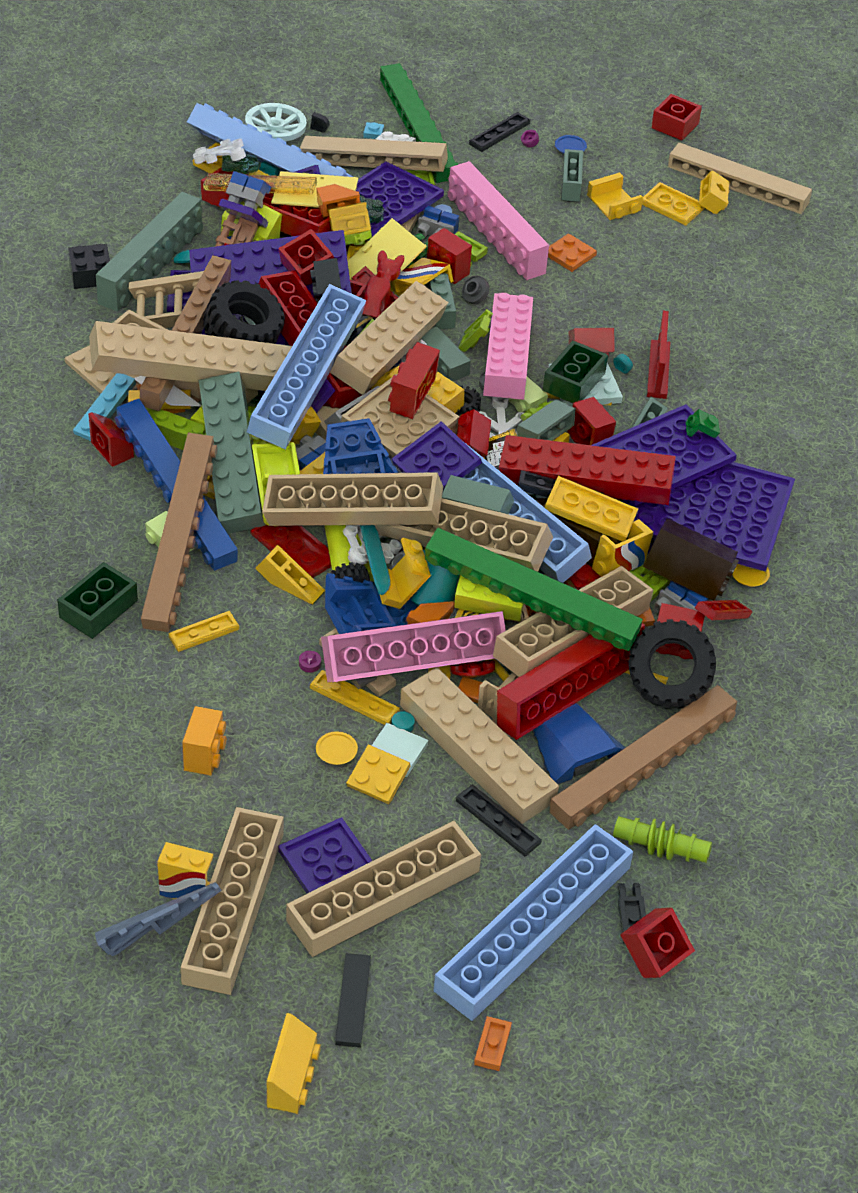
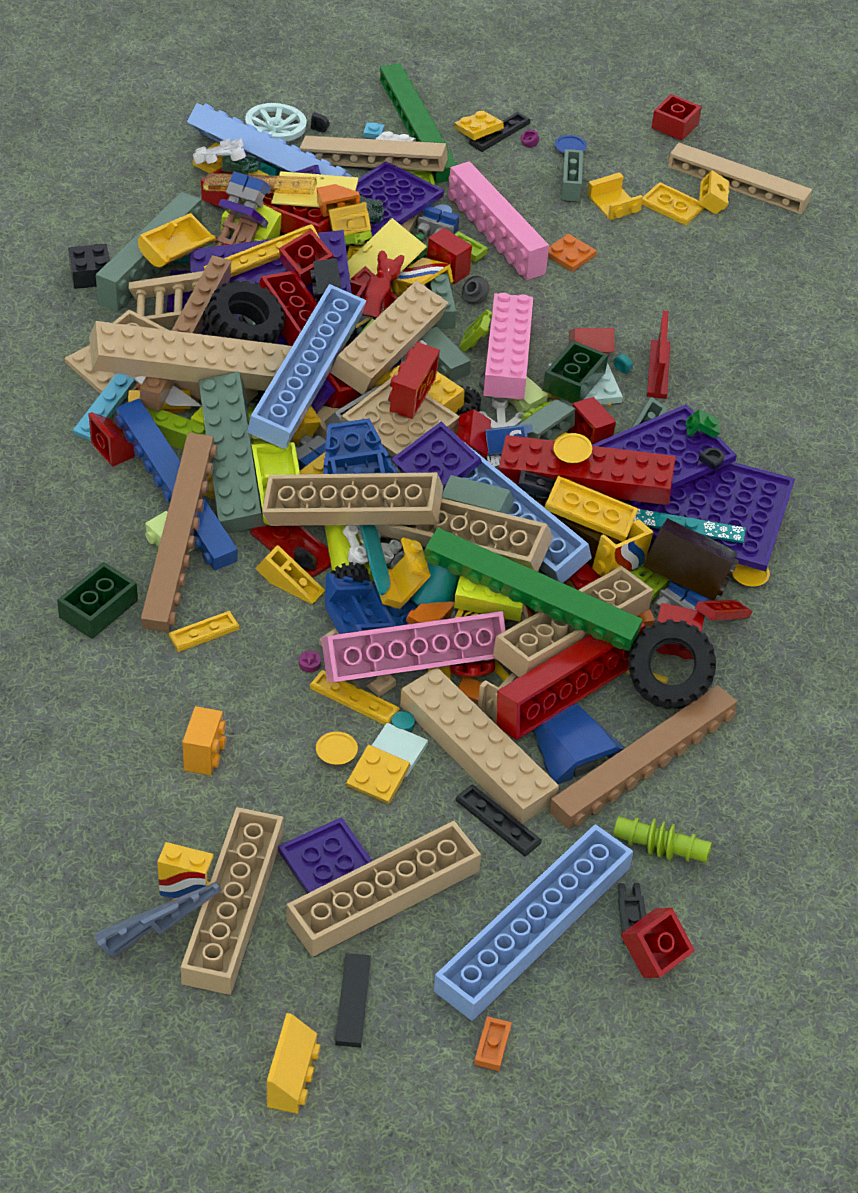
(174, 240): none -> yellow container
(263, 252): none -> yellow tile
(305, 559): none -> black tile
(478, 125): none -> yellow plate
(496, 436): none -> blue panel
(572, 448): none -> yellow piece
(706, 528): none -> teal piece
(712, 458): none -> black tile

